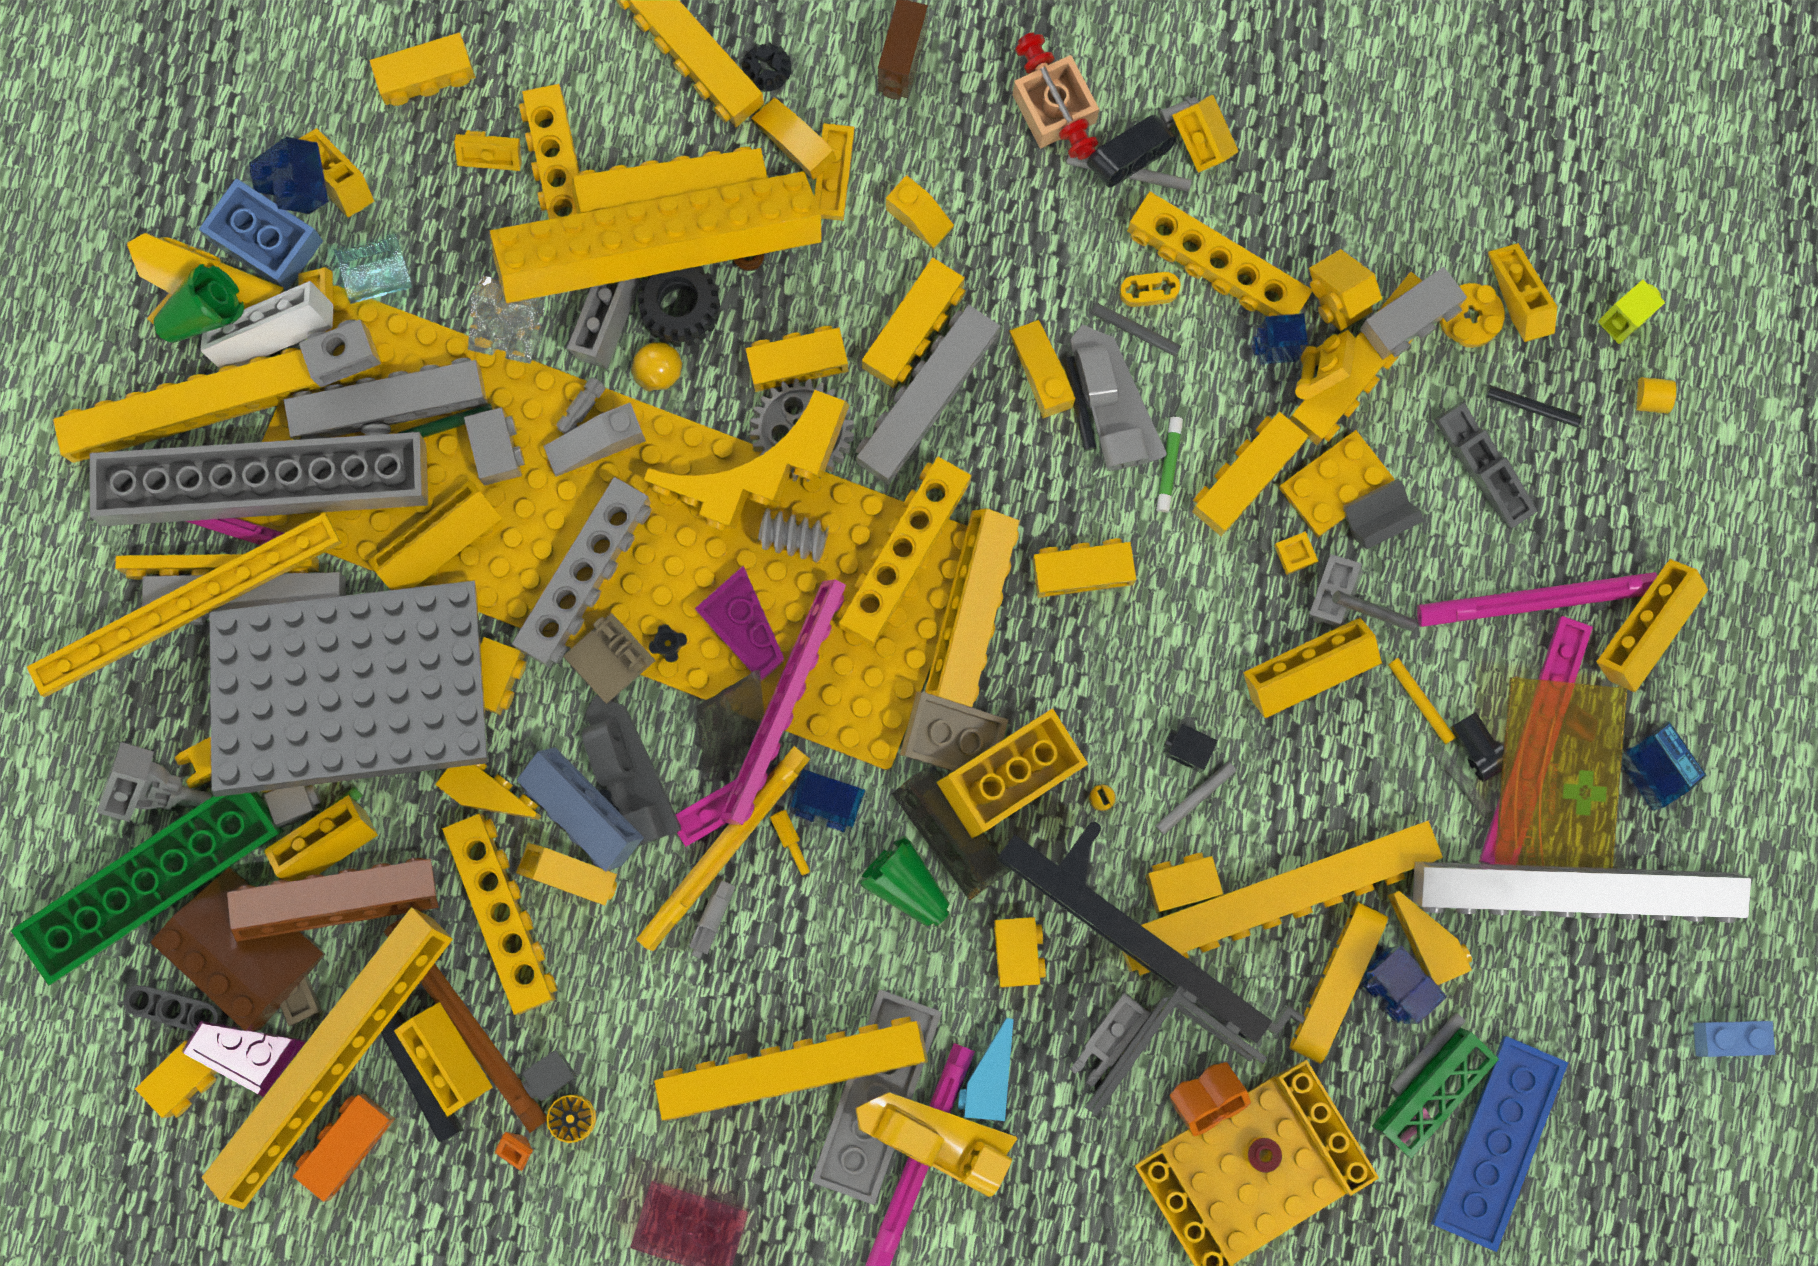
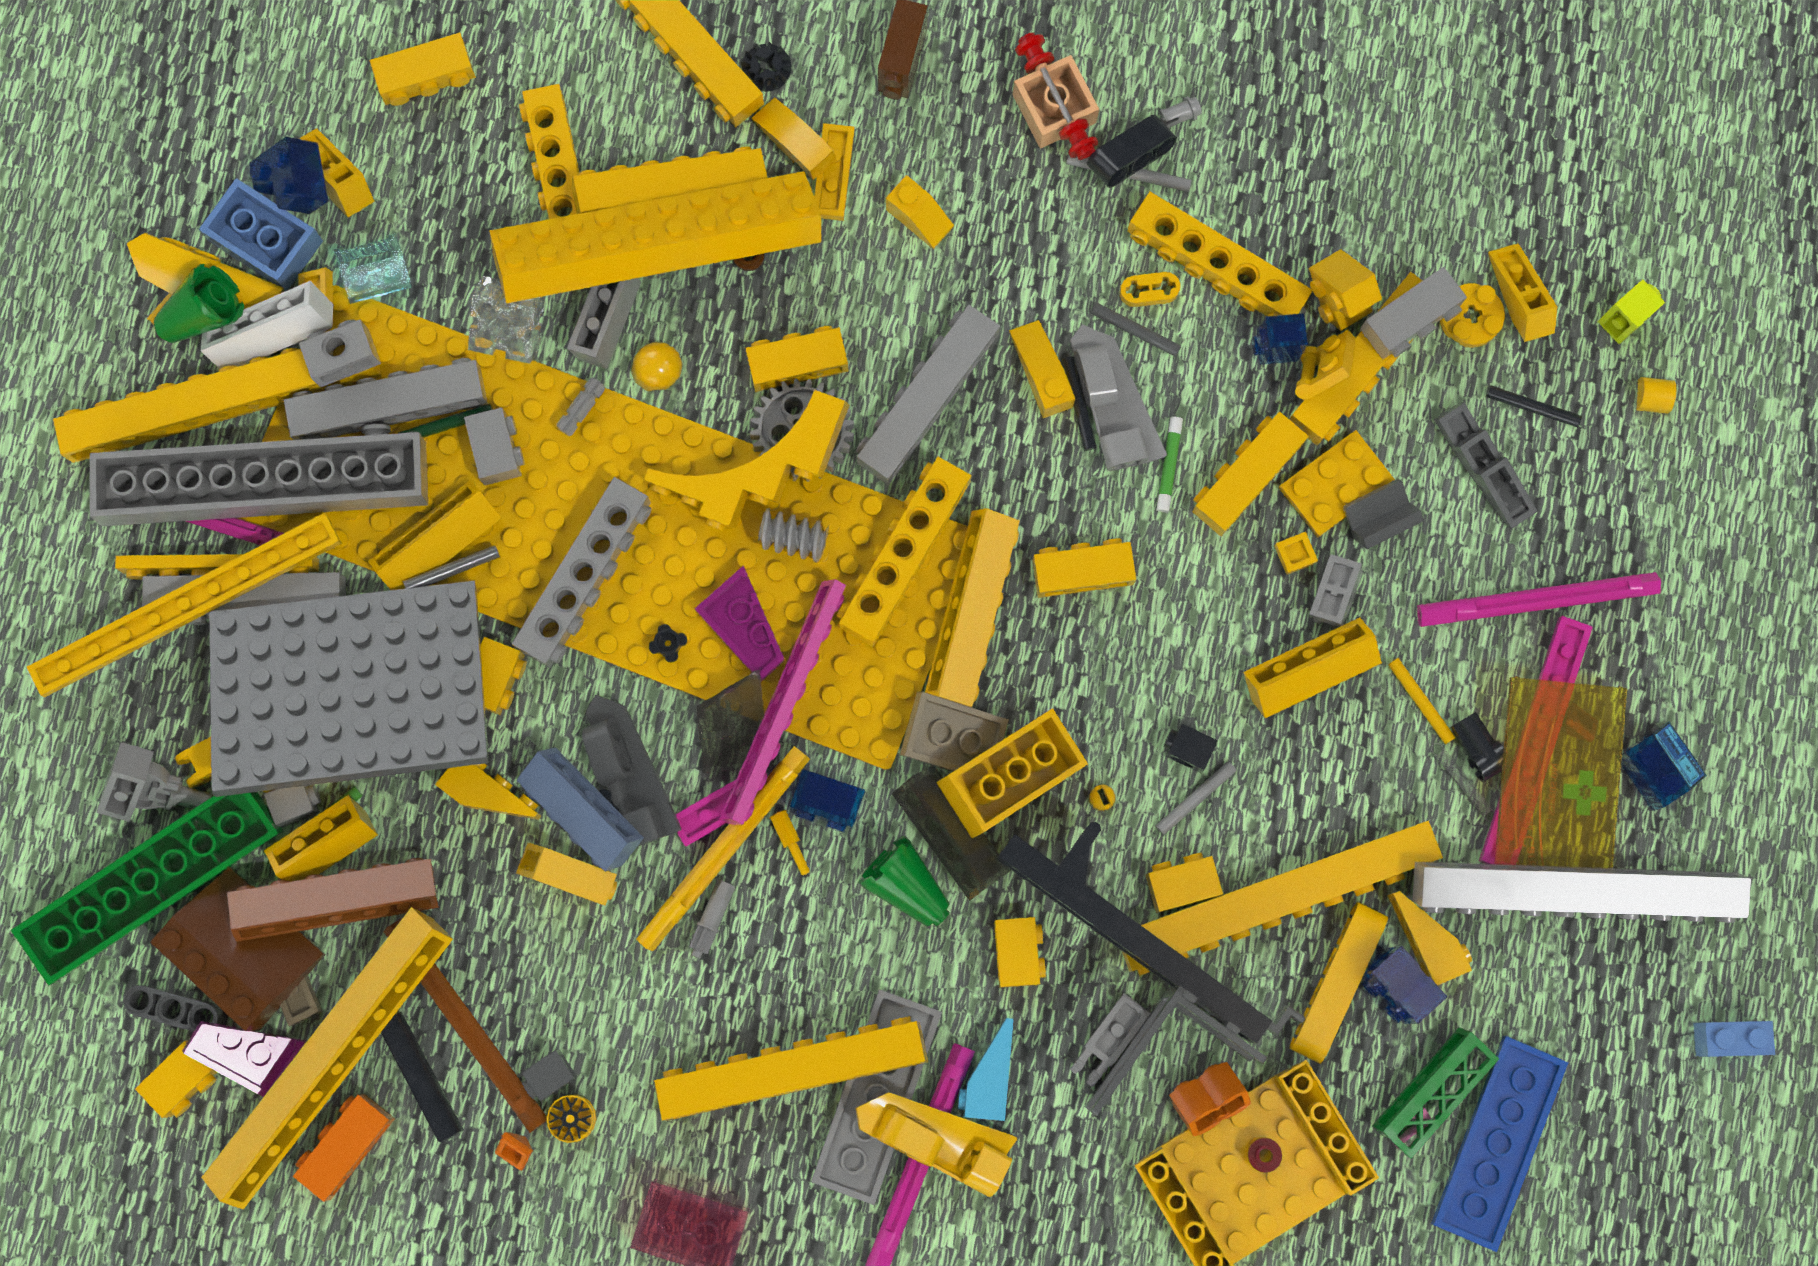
(443, 1059): yellow brick -> none
(453, 568): none -> dark grey bar
(461, 839): yellow brick -> none
(487, 152): yellow hinge -> none
(595, 440): light grey slope -> none
(609, 658): dark tan hinge -> none
(685, 327): black tyre -> none
(913, 323): yellow brick -> none
(1205, 133): yellow panel -> none
(1374, 610): flat silver bar -> none
(1427, 1054): light grey bar -> none
(1652, 625): yellow brick -> none

